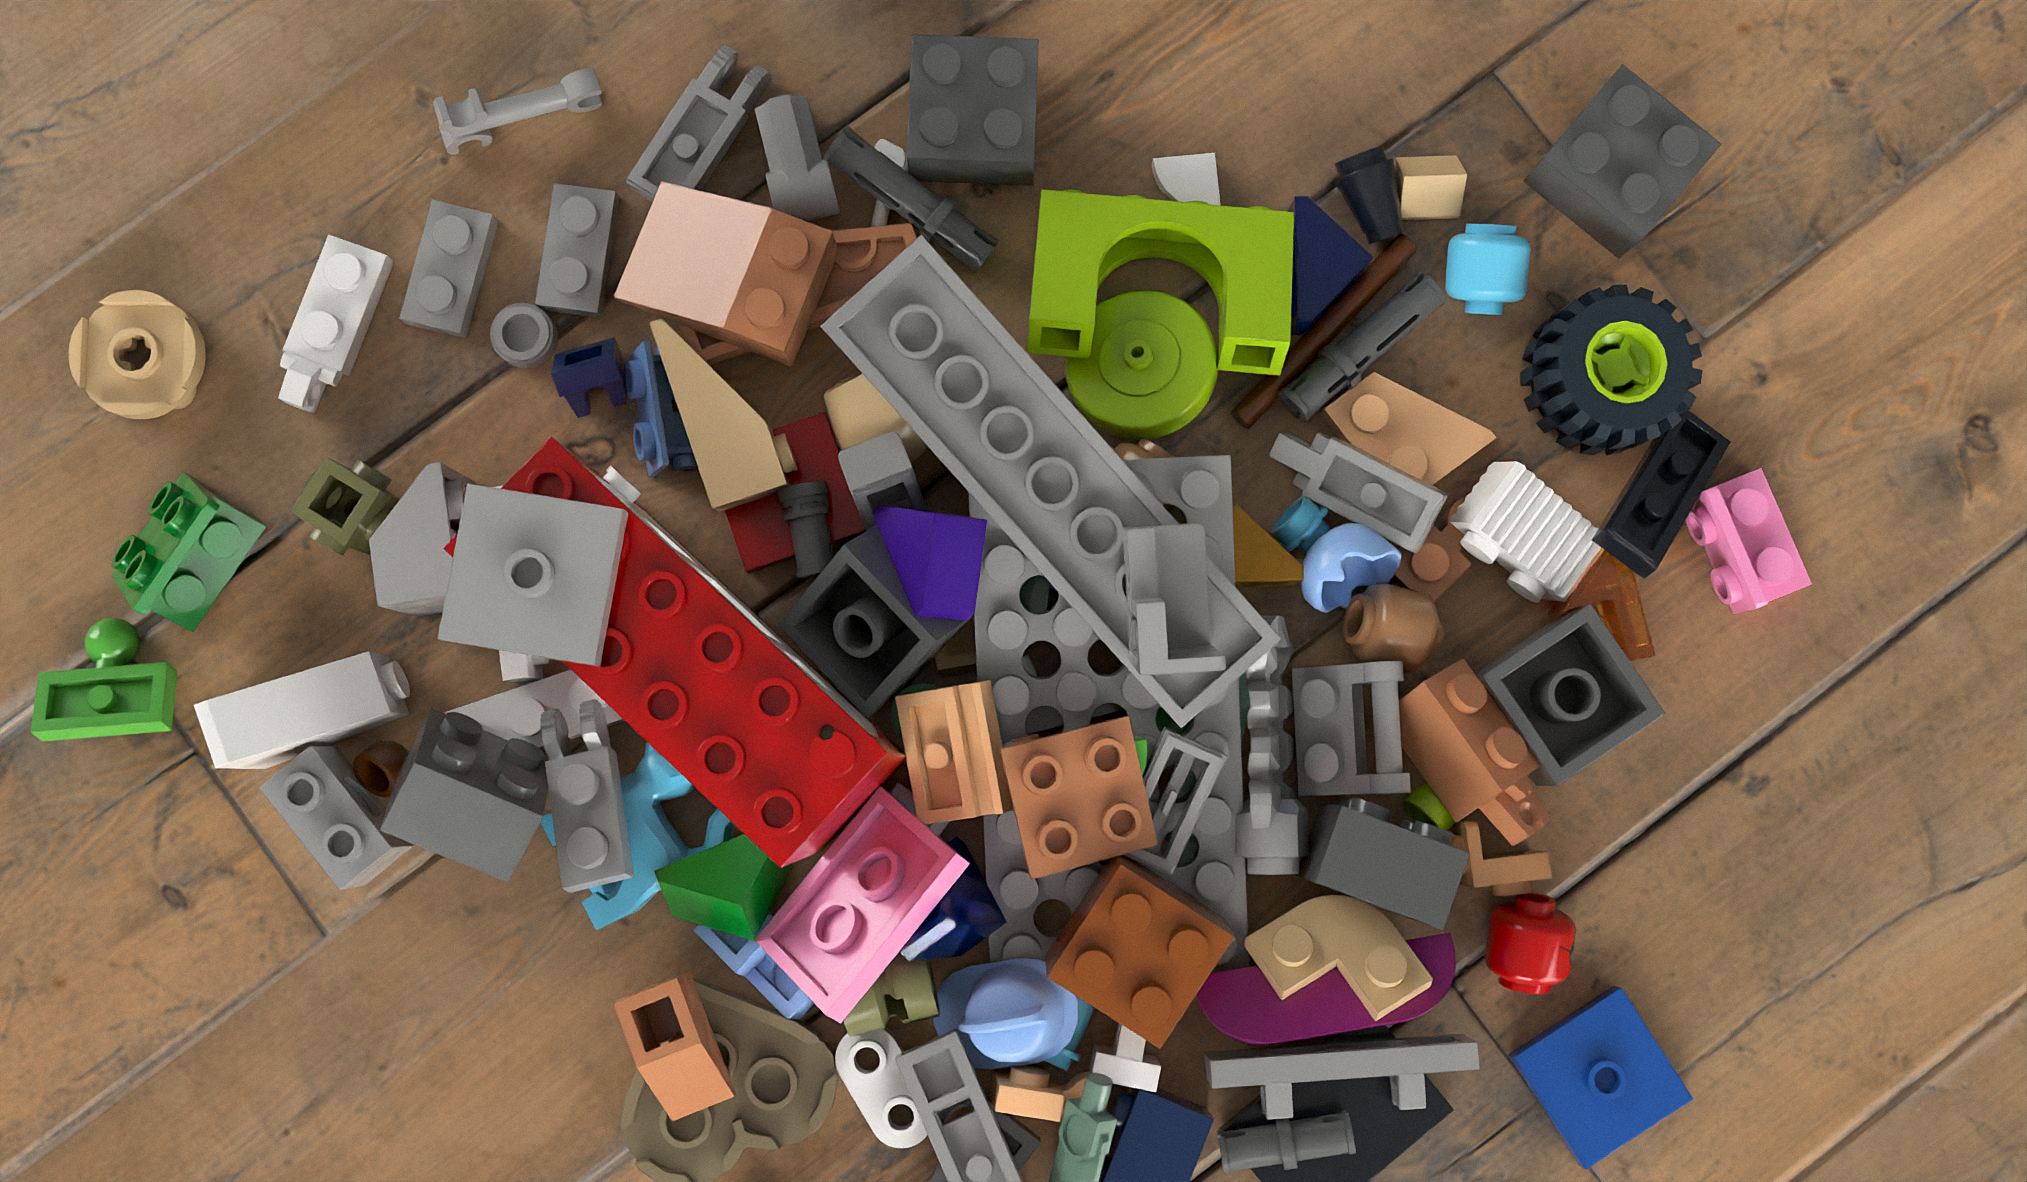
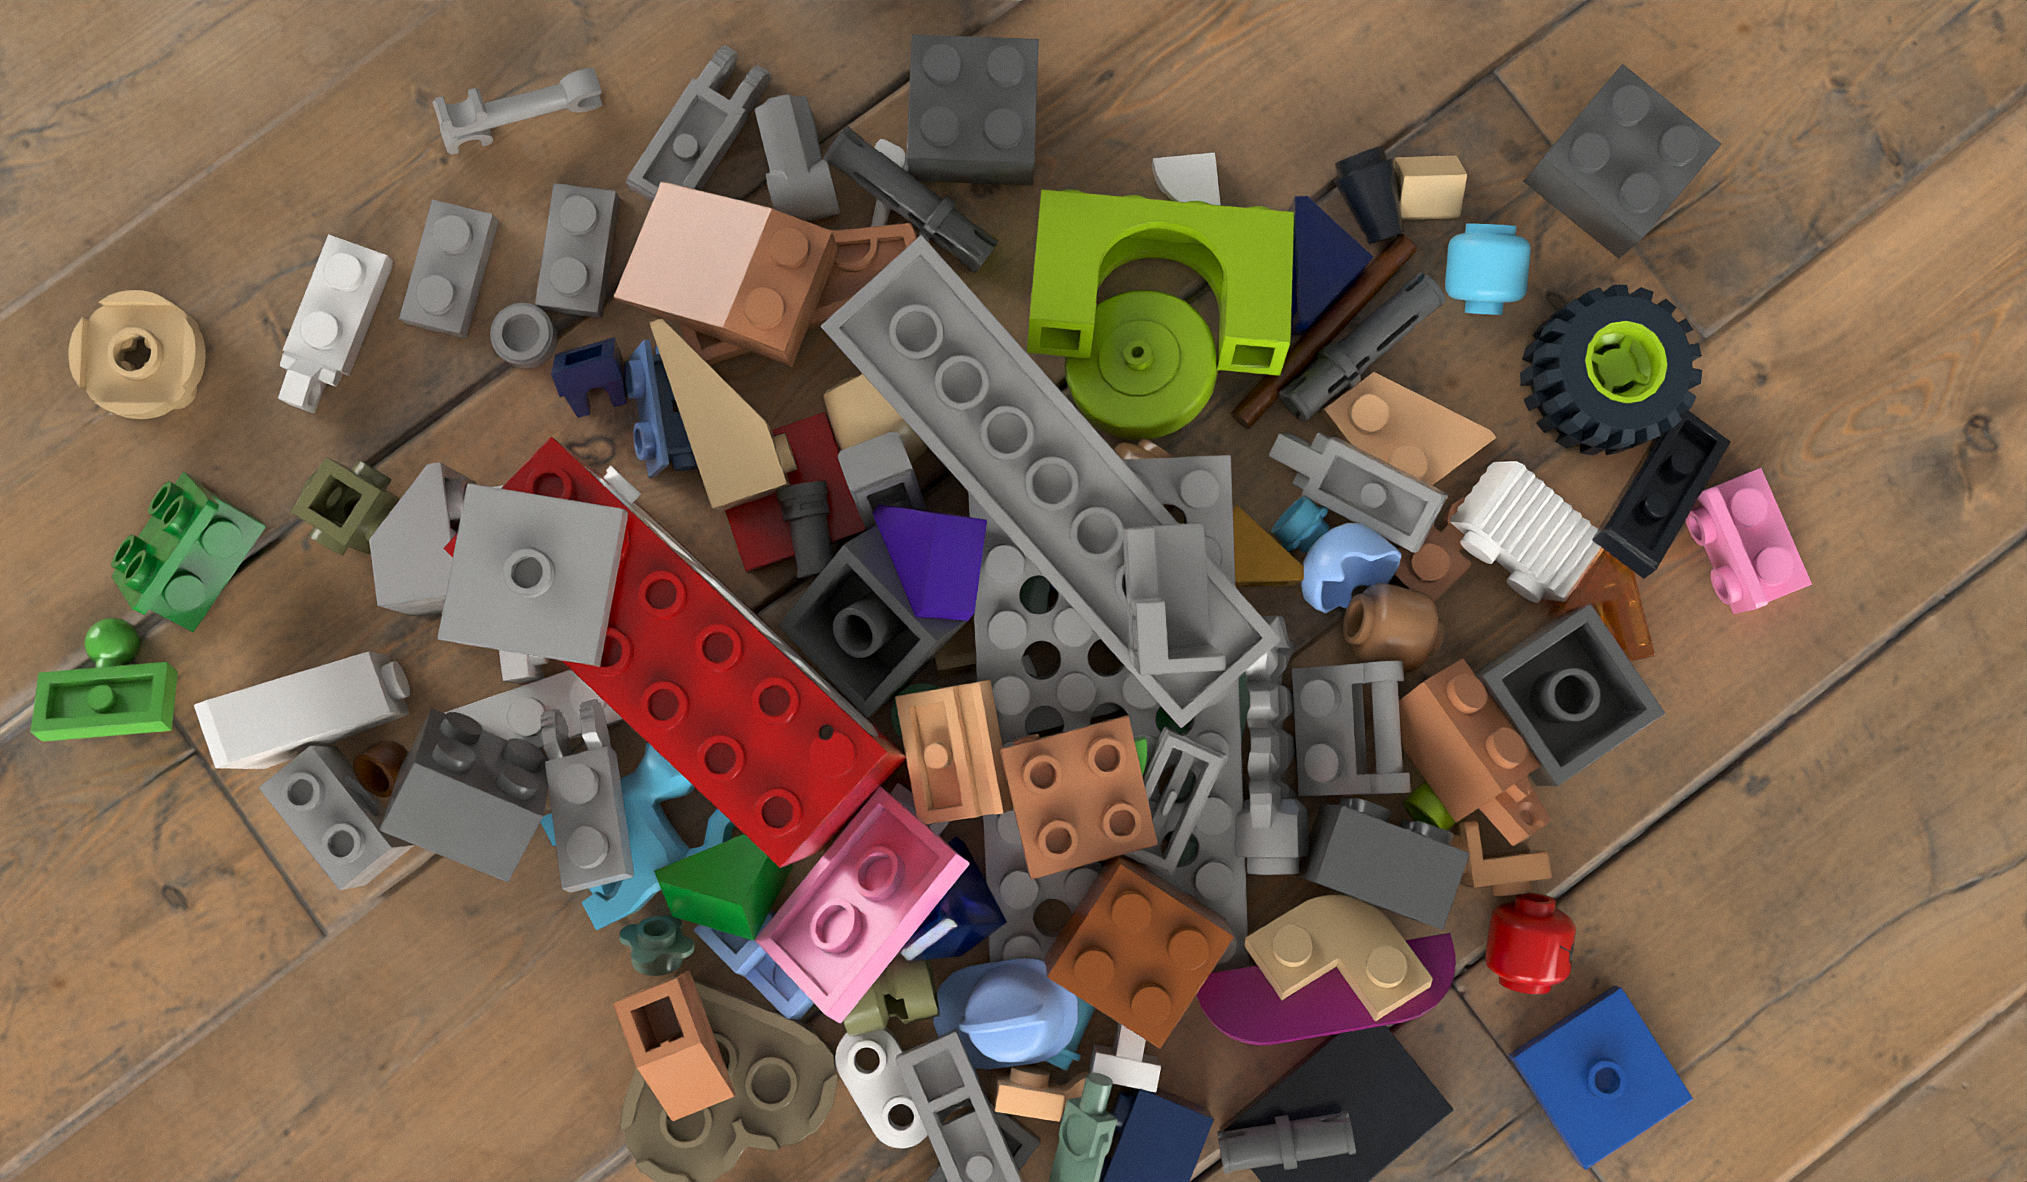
(657, 945): none -> sand green plate
(1399, 1058): light grey hinge -> none

